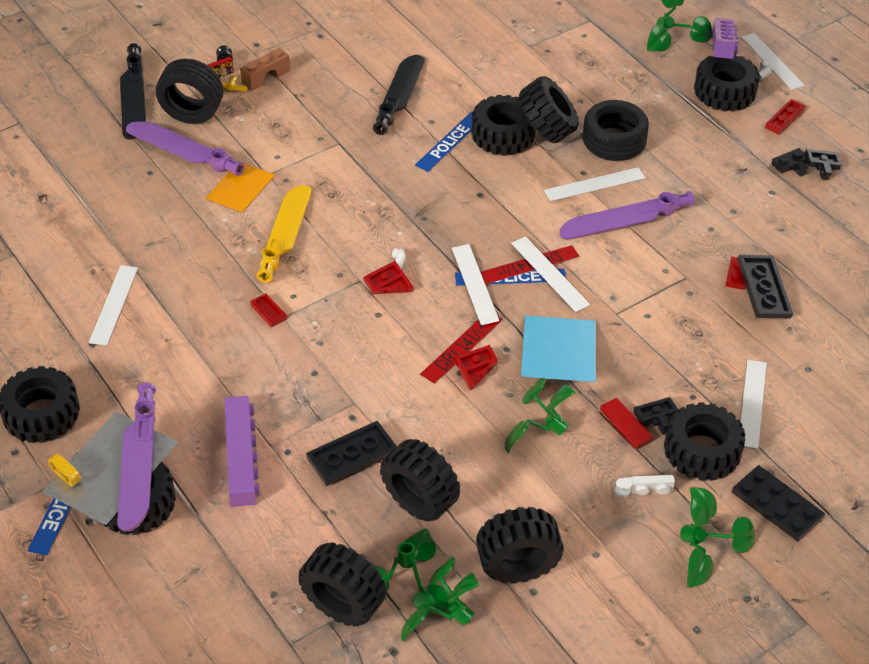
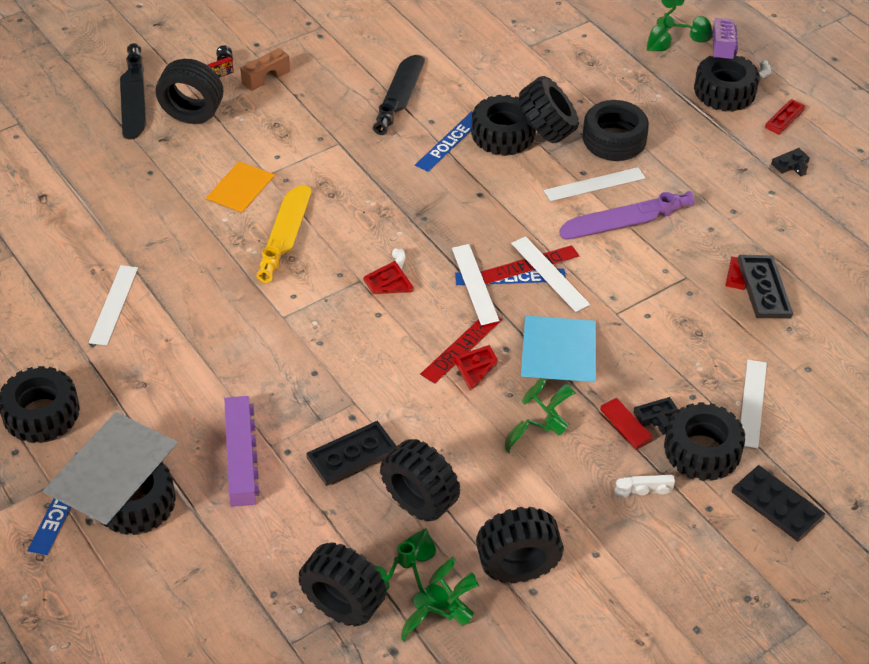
(64, 470): yellow beam -> none
(137, 462): medium lavender piece -> none
(185, 147): medium lavender piece -> none
(233, 86): yellow piece -> none
(268, 310): red tile -> none
(702, 508): green plant -> none
(774, 62): white sticker -> none
(823, 161): black hinge -> none

